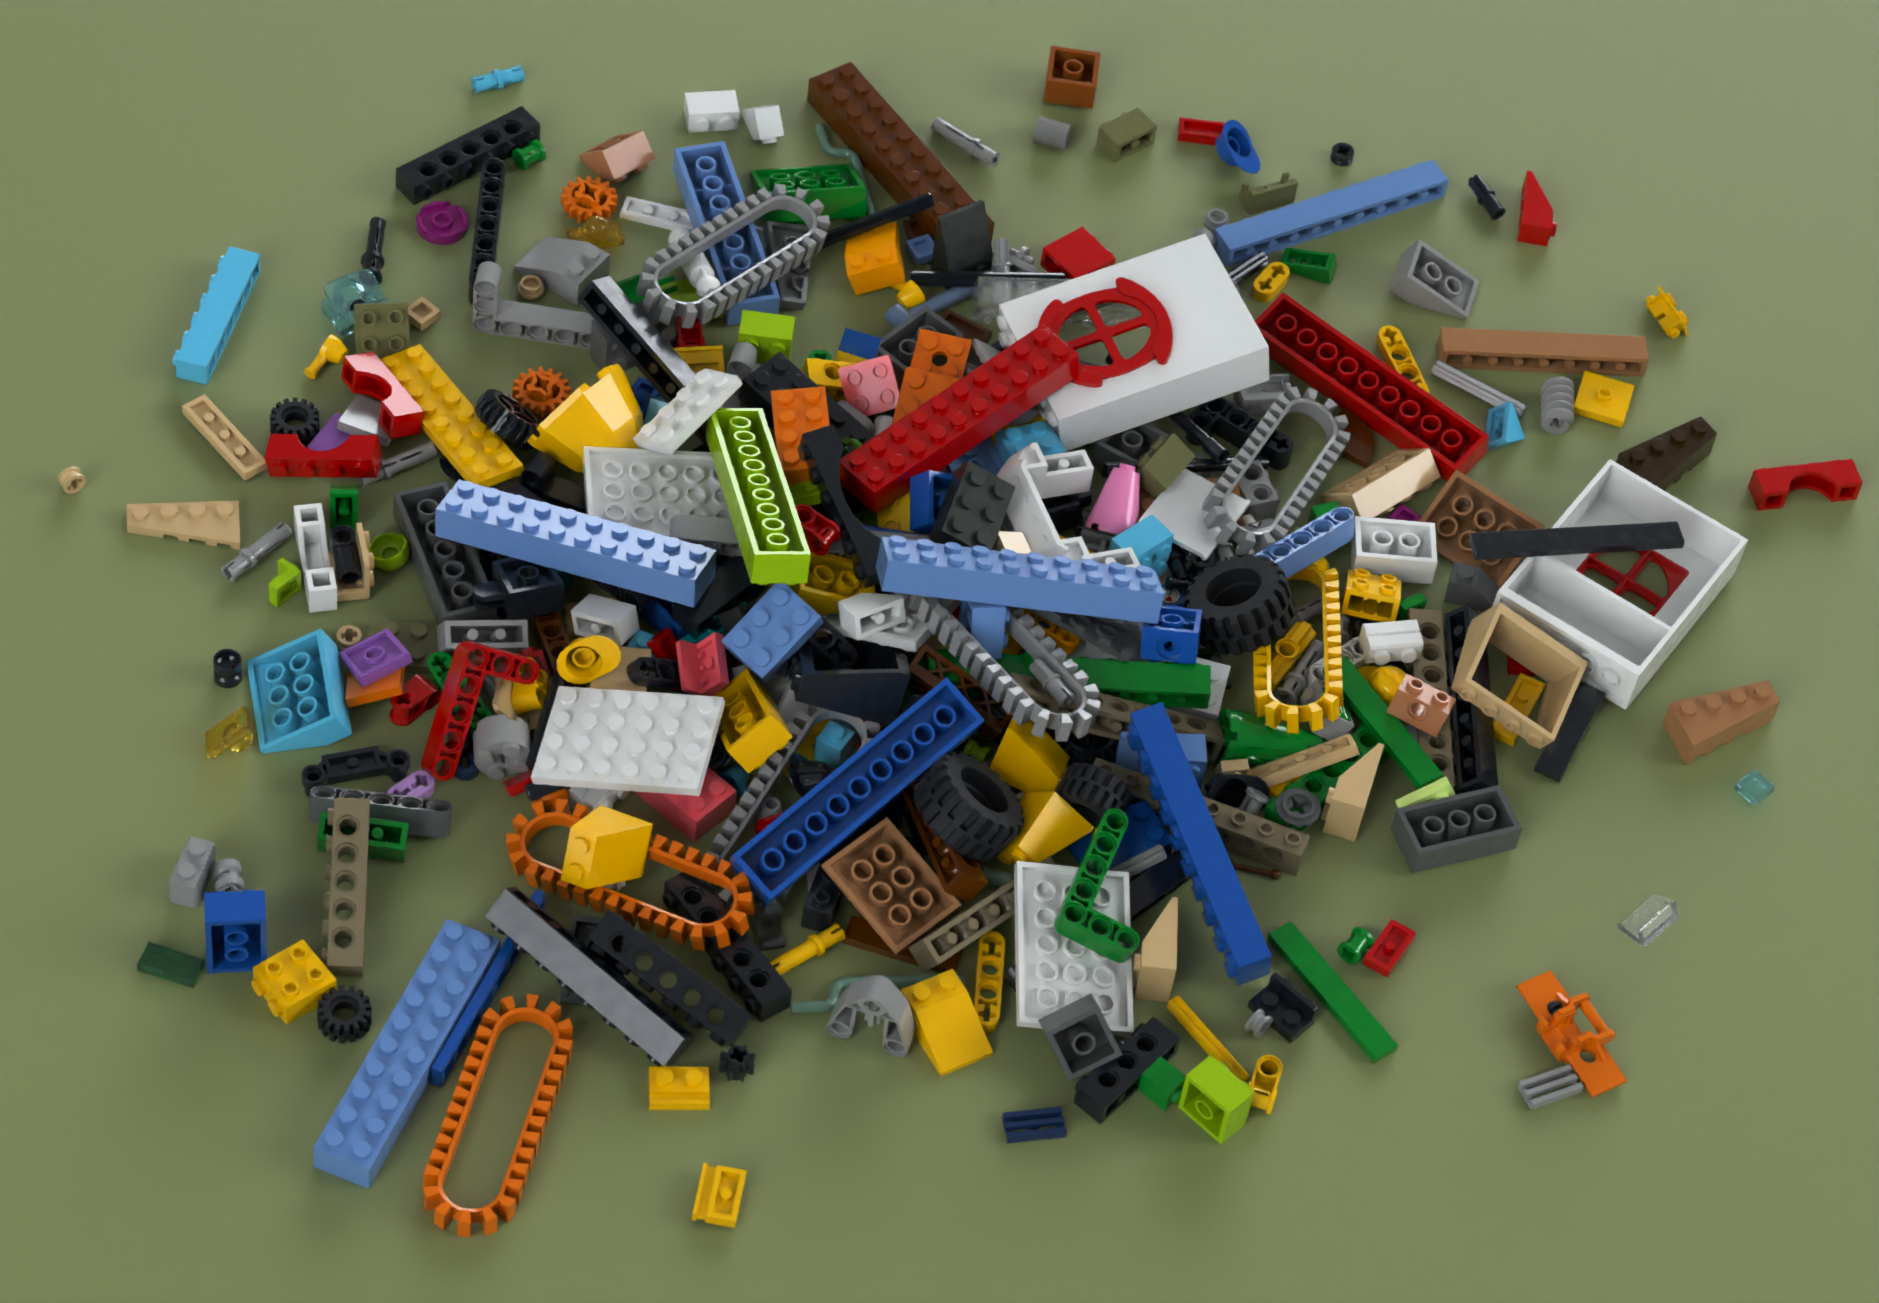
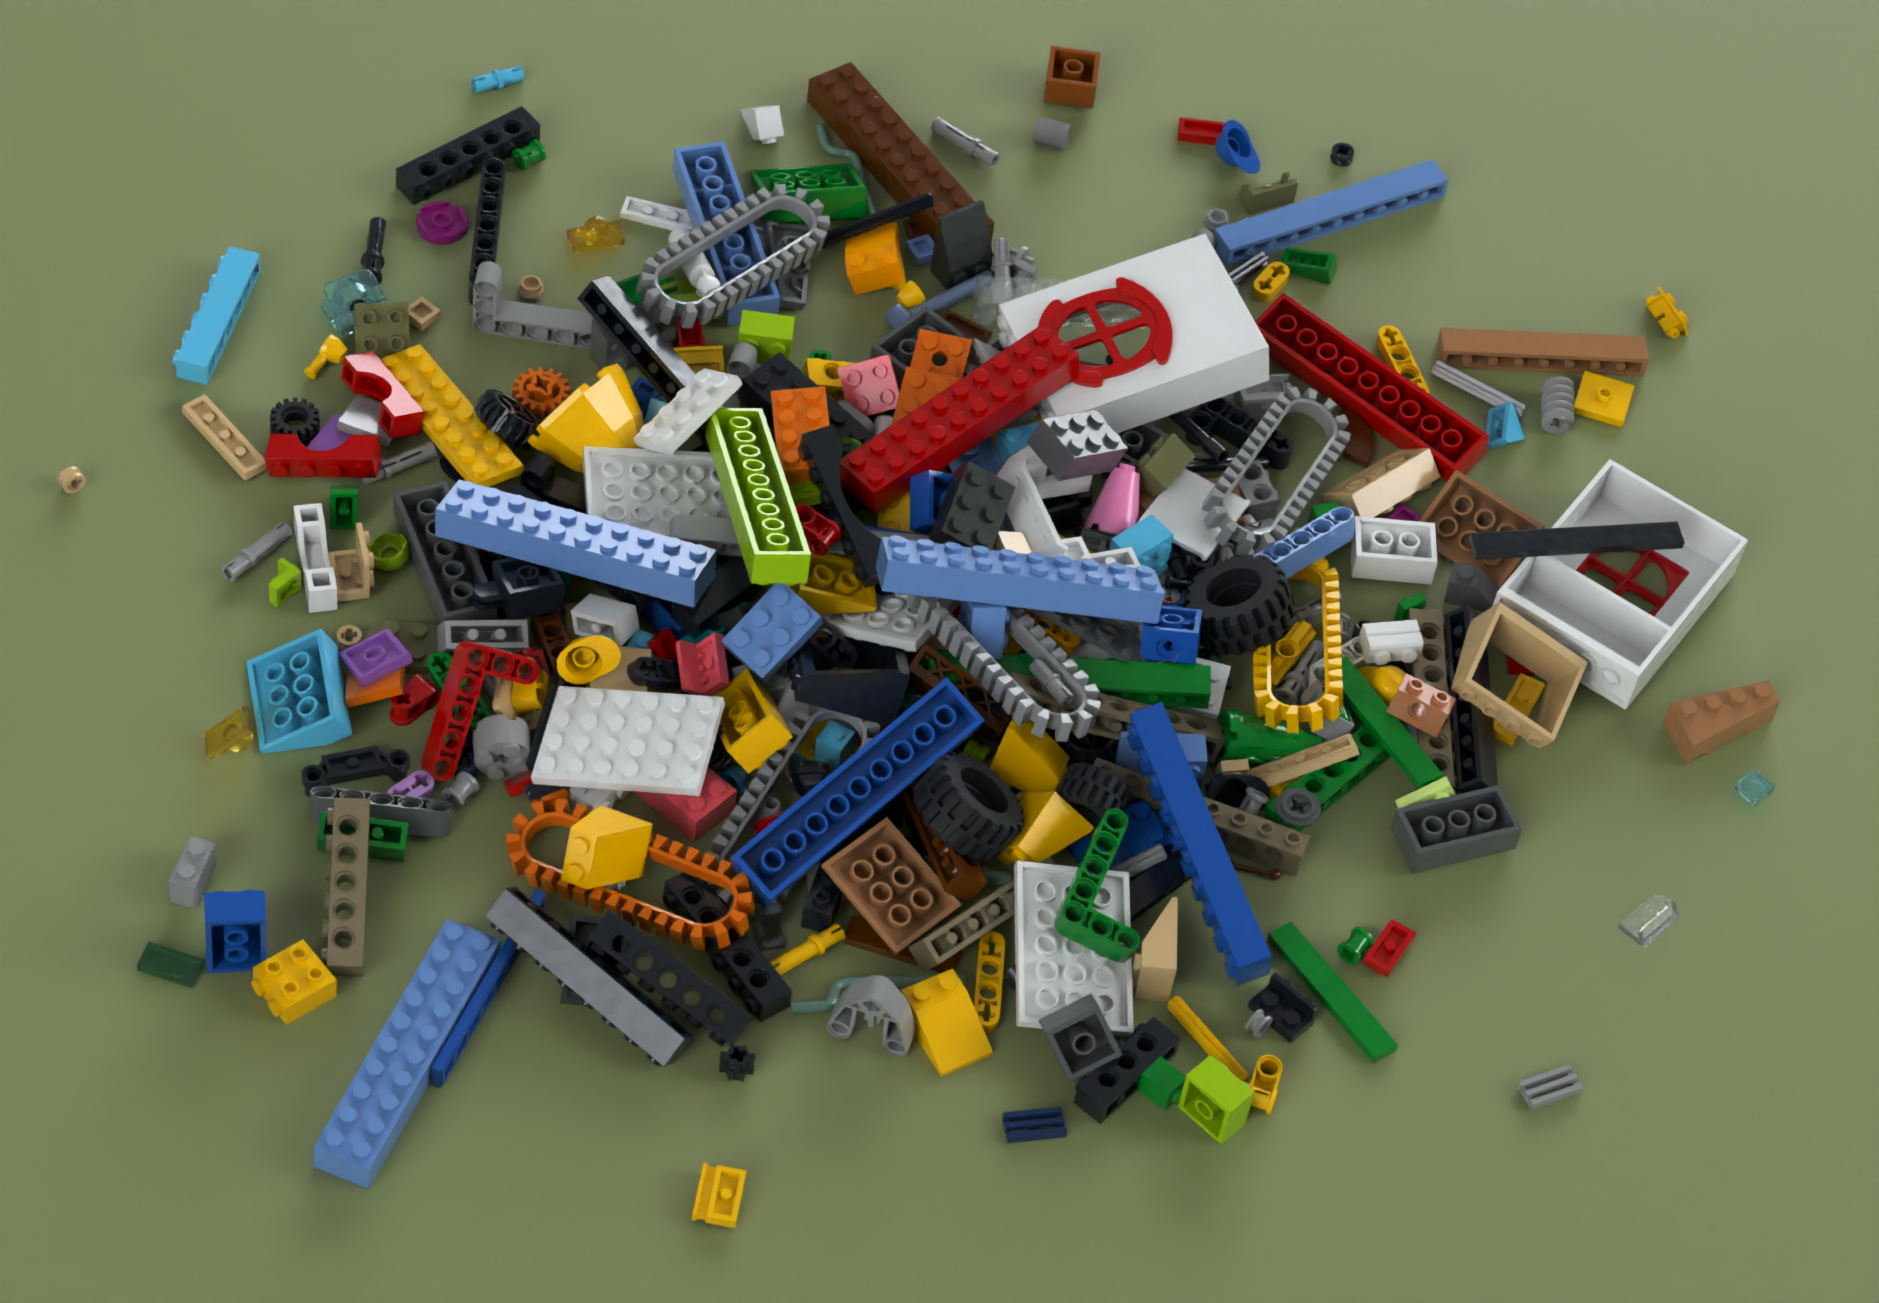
(203, 521): tan wing -> none
(227, 668): black wheel -> none
(228, 875): light grey wheel -> none
(344, 1028): black tyre -> none
(345, 554): black piece -> none
(460, 790): none -> light grey bush
(462, 1104): orange piece -> none
(565, 265): light grey slope -> none
(588, 199): orange gear -> none
(619, 156): nougat slope -> none
(678, 1088): yellow plate -> none
(711, 111): white brick -> none
(857, 347): blue sticker -> none
(870, 613): white slope -> none
(968, 278): black axle -> none
(1076, 255): red brick -> none
(1077, 445): none -> dark grey brick
(1126, 134): olive brick -> none
(1351, 796): tan slope -> none
(1371, 595): yellow brick -> none
(1433, 281): light grey slope -> none
(1486, 197): black axle -> none
(1535, 215): red slope -> none
(1563, 1037): orange piece -> none
(1571, 733): black slope -> none
(1670, 454): dark brown wedge -> none
(1834, 479): red arch -> none

